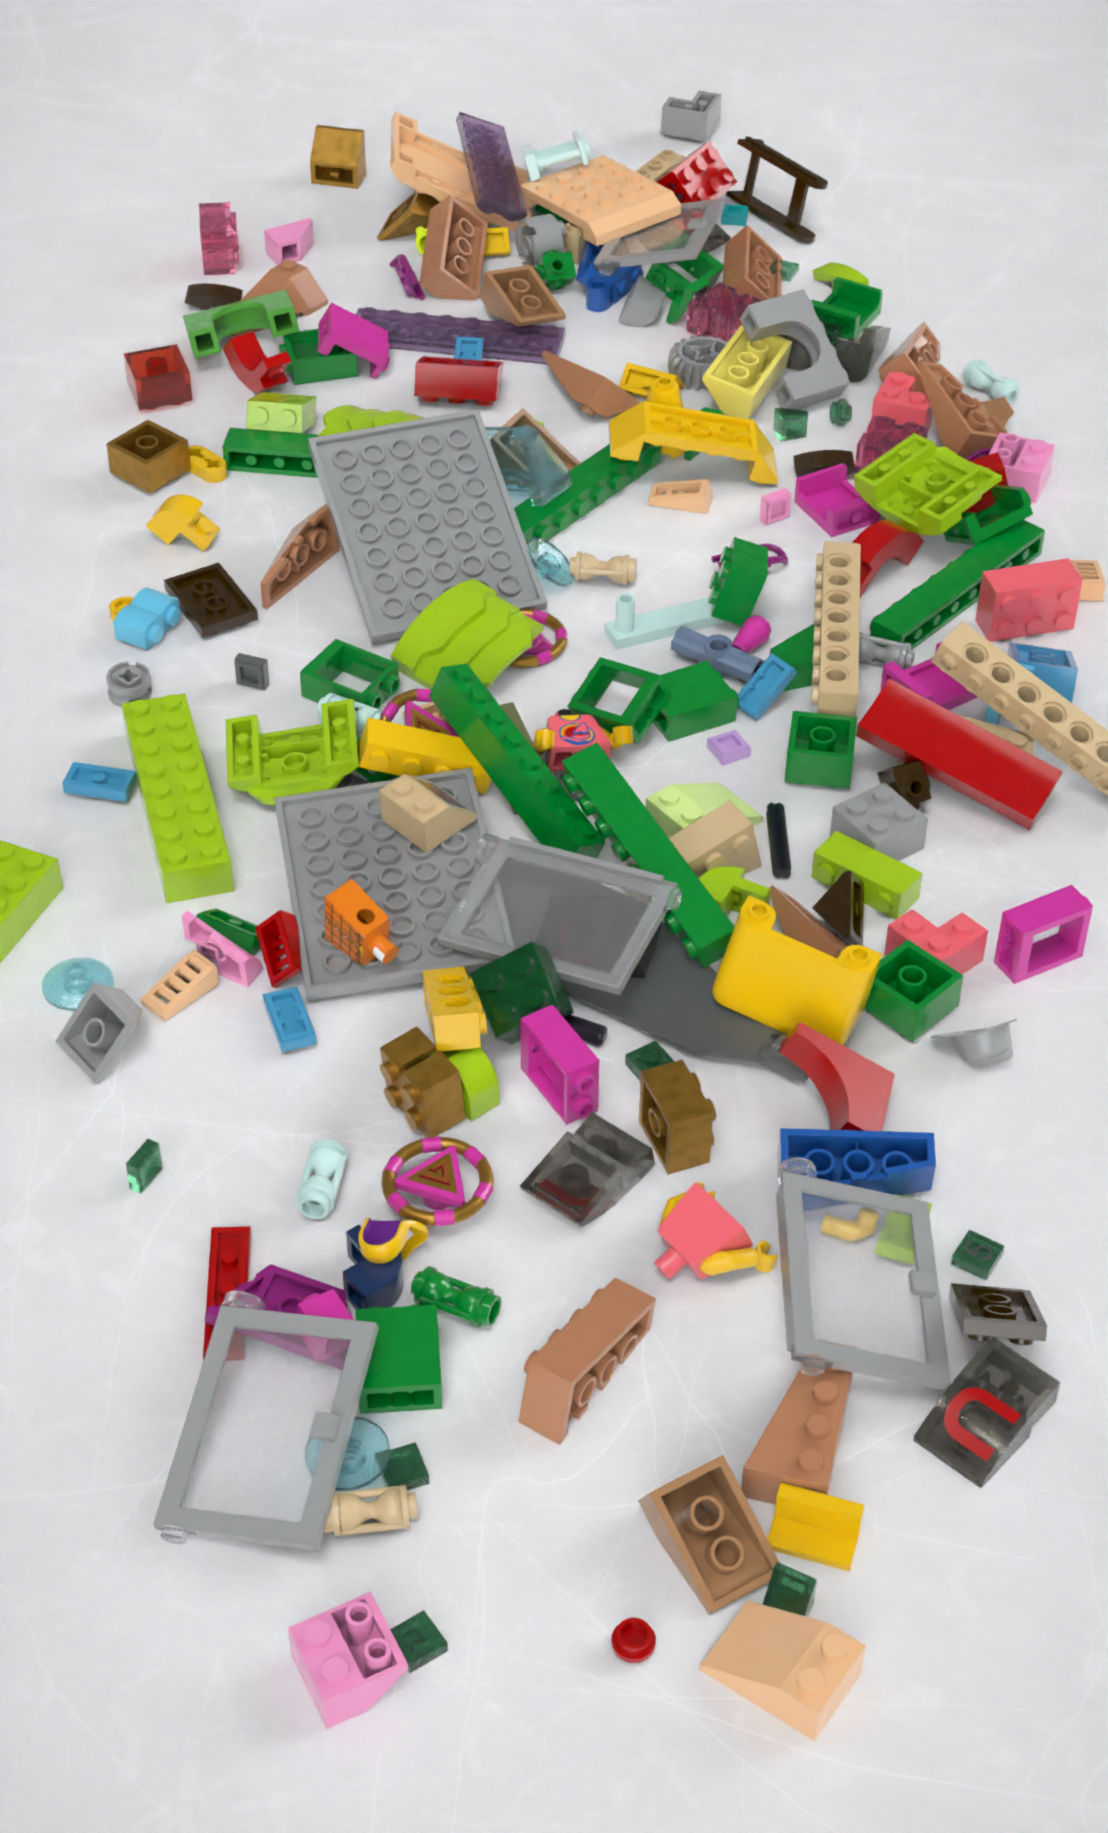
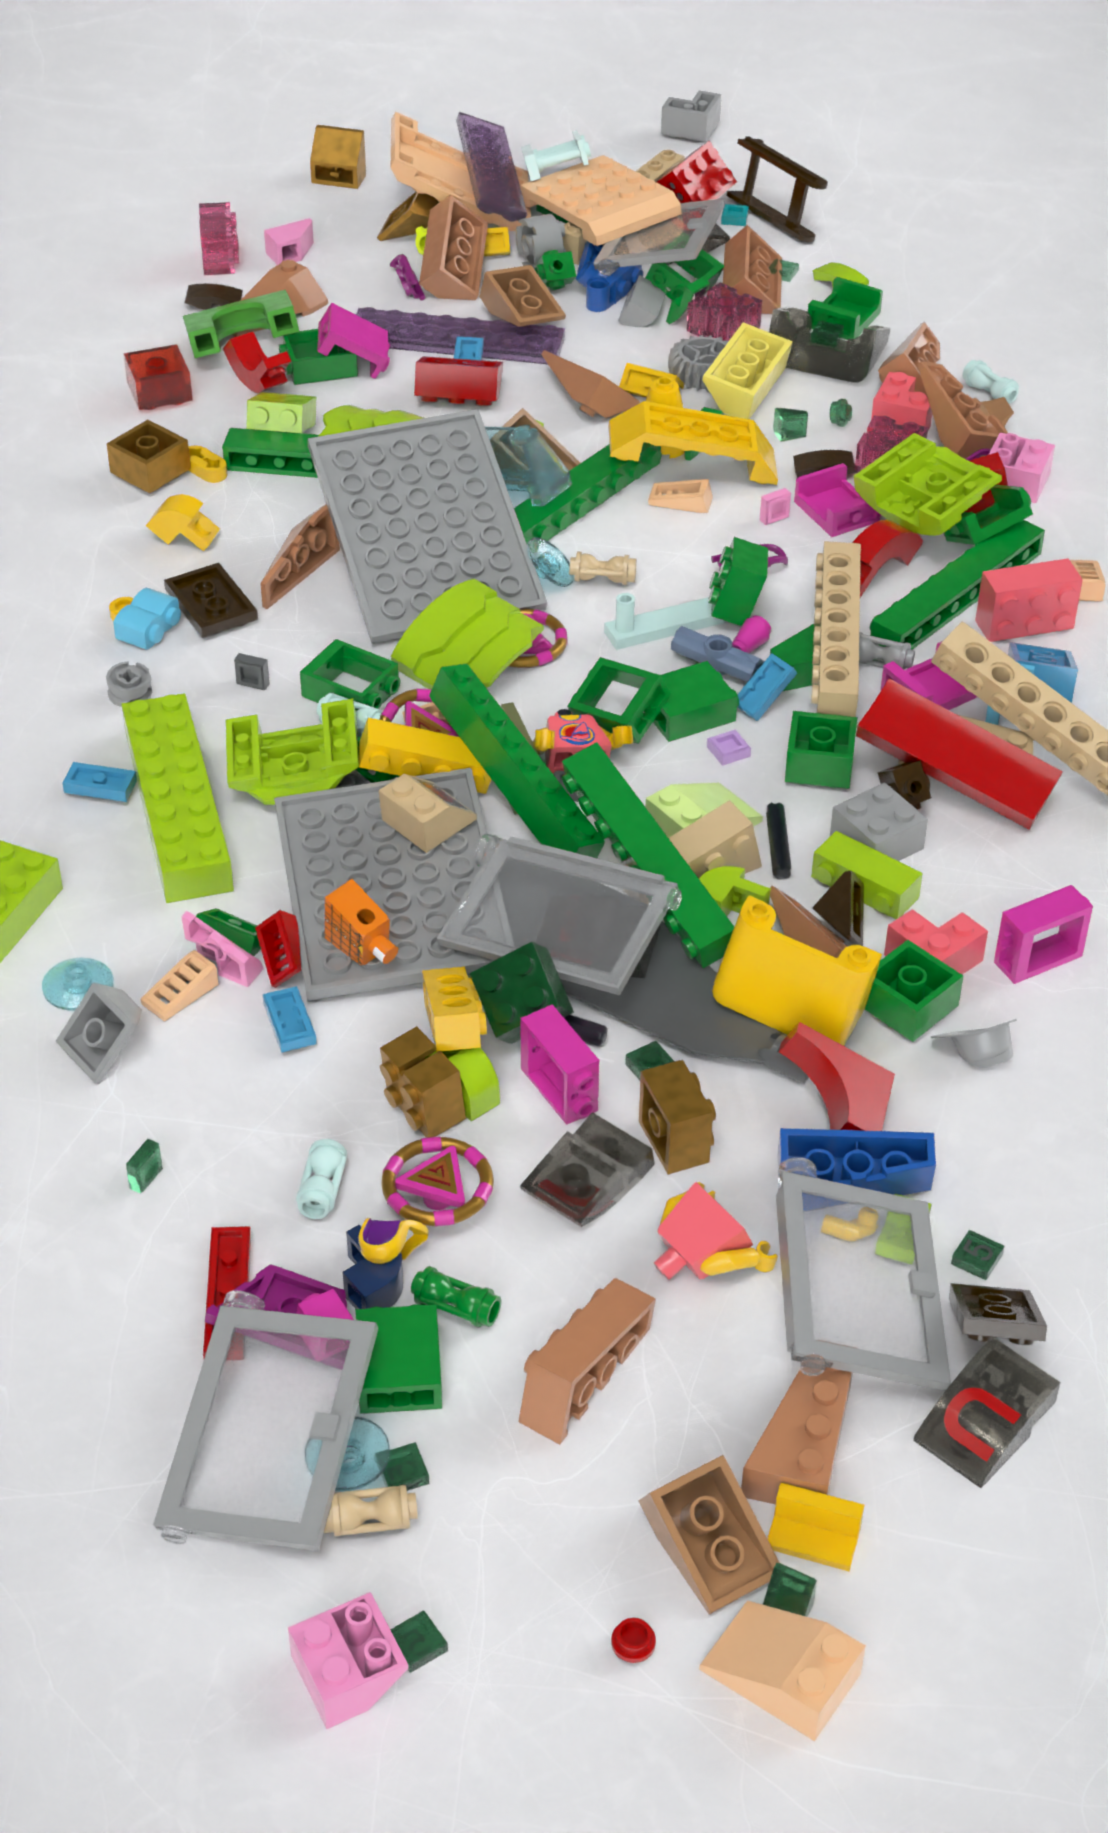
(795, 316): light grey arch -> none

